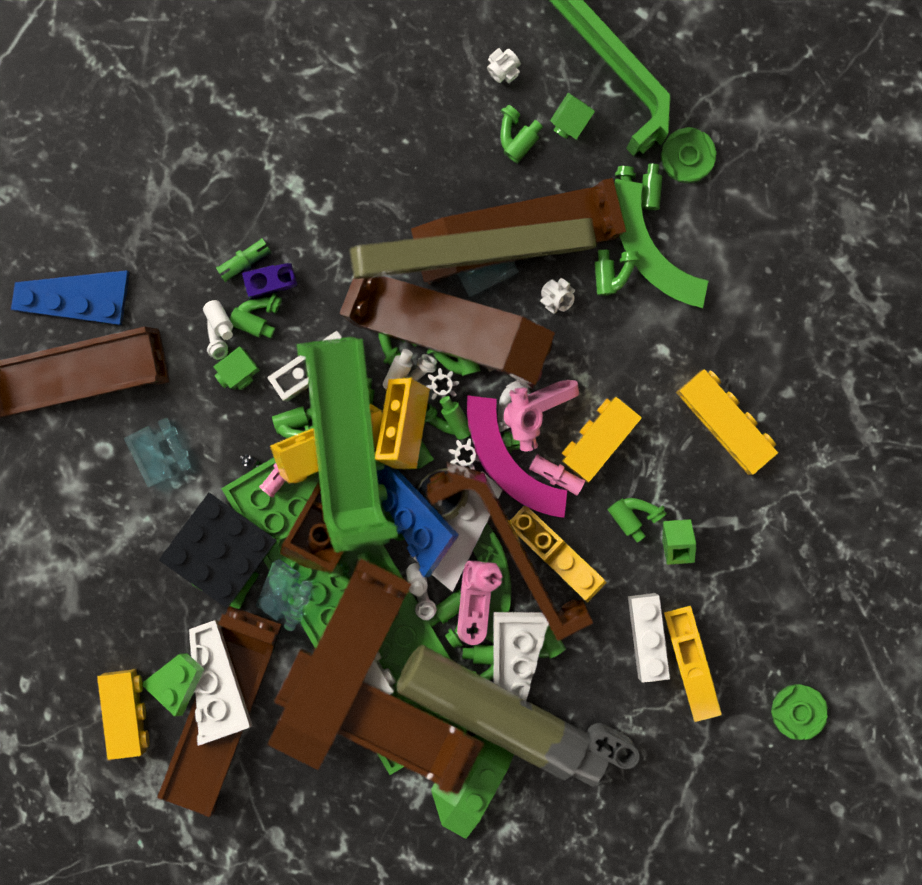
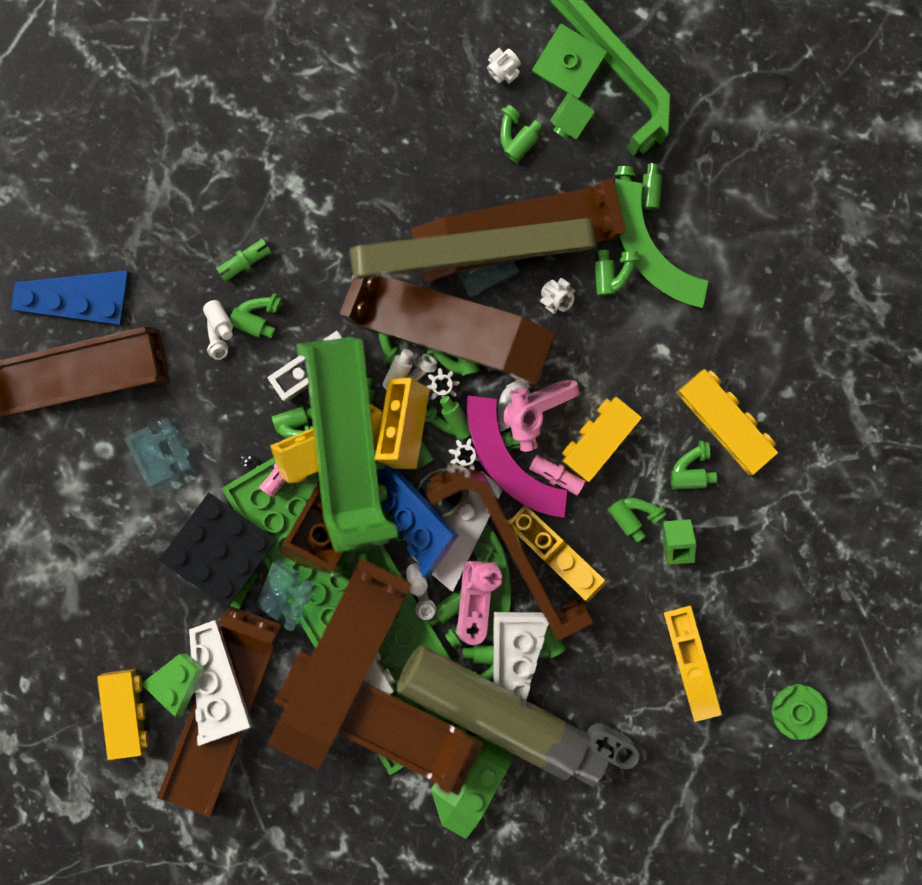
(236, 370): bright green brick -> none
(269, 280): dark purple leg -> none
(569, 61): none -> bright green plate
(648, 637): white brick -> none
(688, 155): bright green tile -> none
(695, 478): none -> bright green plant

